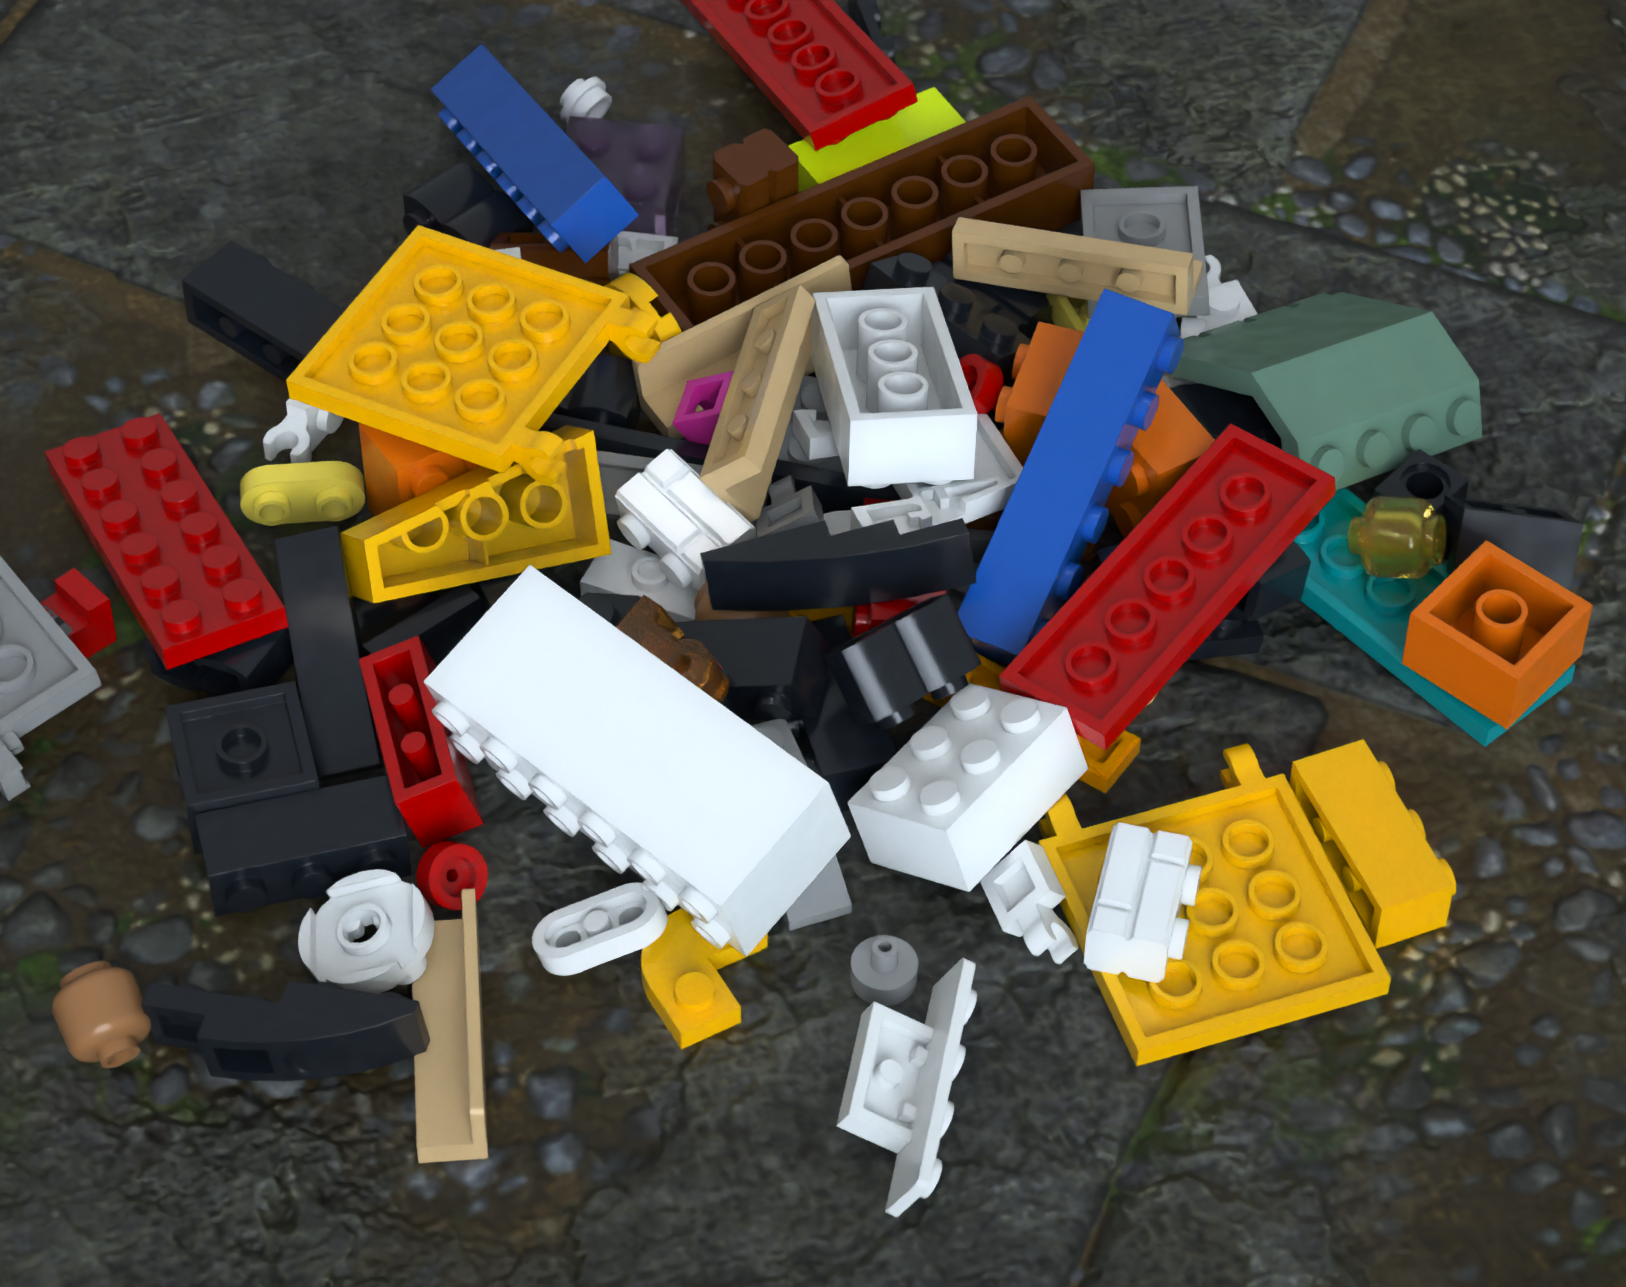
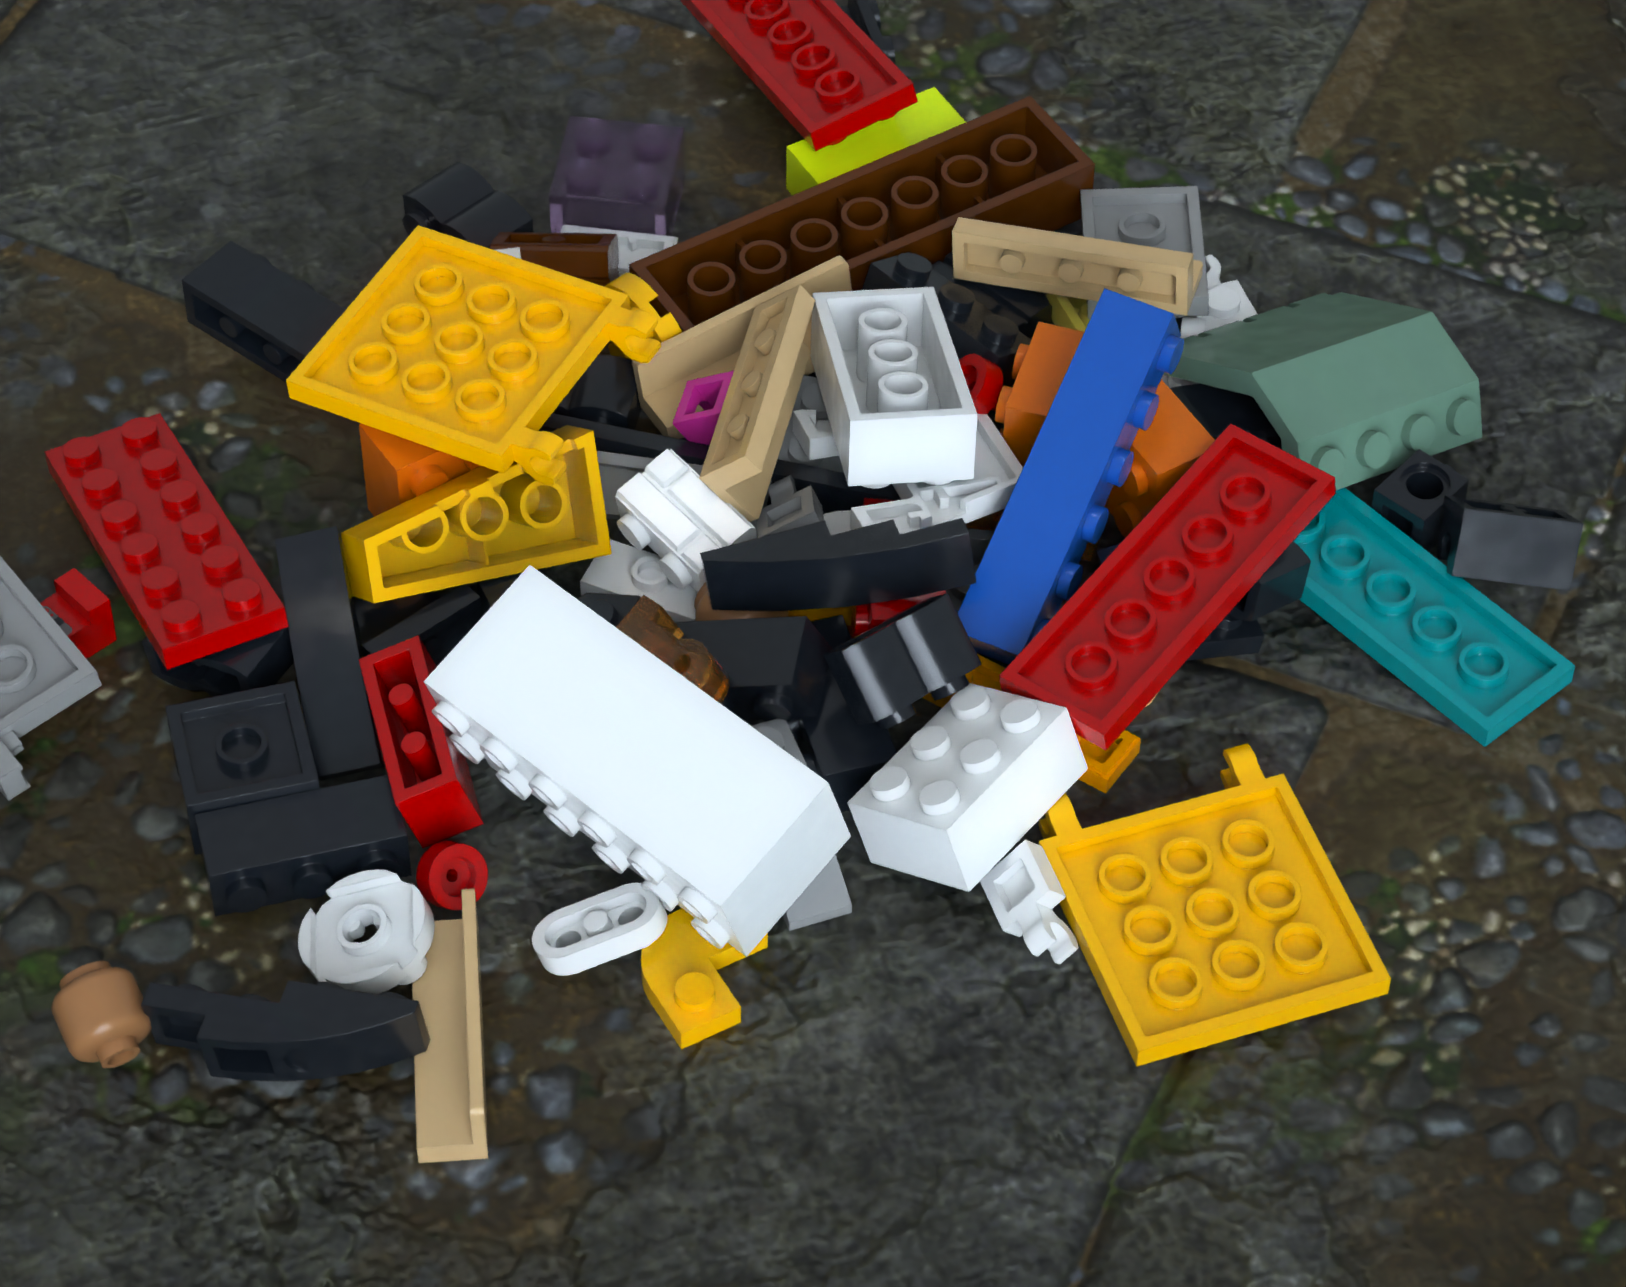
(300, 431): white plate -> none
(302, 492): light yellow plate -> none
(531, 156): blue brick -> none
(585, 99): white plate -> none
(751, 176): reddish brown brick -> none
(884, 970): light grey tile -> none
(904, 1081): white bracket -> none
(1139, 903): white brick -> none
(1374, 843): yellow brick -> none
(1398, 537): clear yellow head -> none
(1496, 634): orange brick -> none

